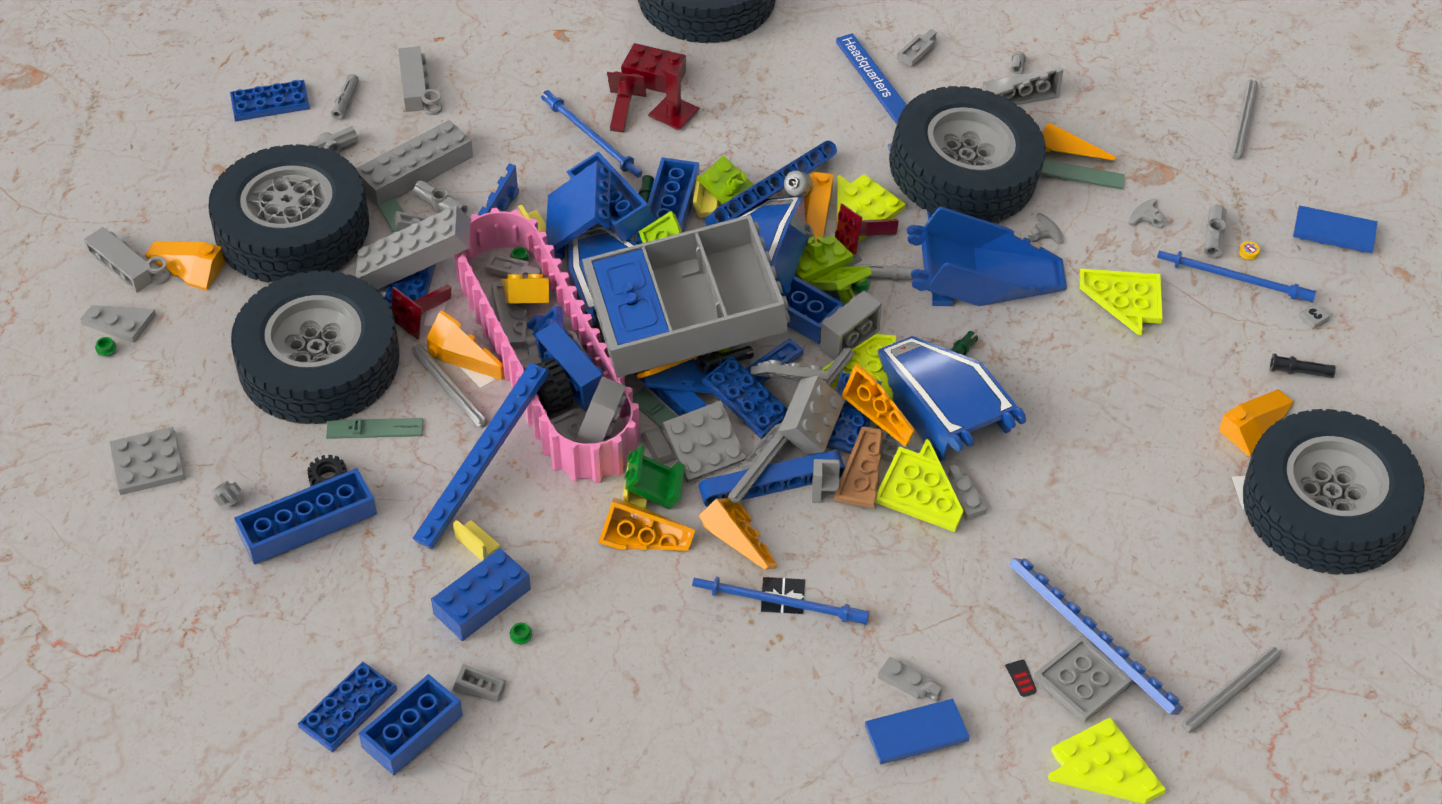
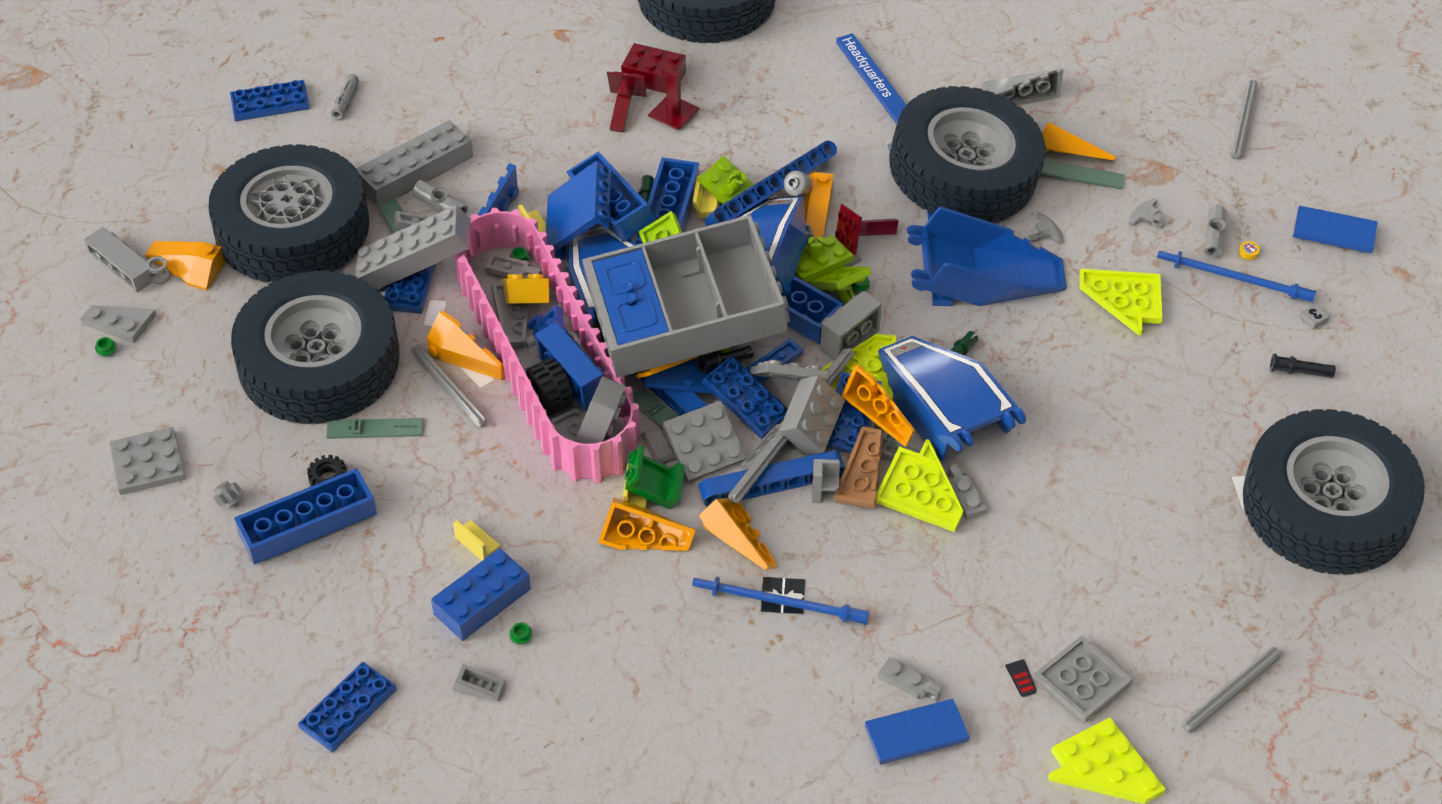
(336, 141): light grey piece -> none
(409, 312): dark red piece -> none
(411, 724): blue brick -> none
(414, 83): light grey hinge -> none
(480, 456): blue plate -> none
(557, 104): blue bar -> none
(867, 199): neon yellow wing -> none
(889, 271): light grey pin -> none
(917, 48): light grey hinge -> none
(1018, 60): light grey pin -> none
(1102, 640): plate -> none
(1252, 418): light orange wedge -> none

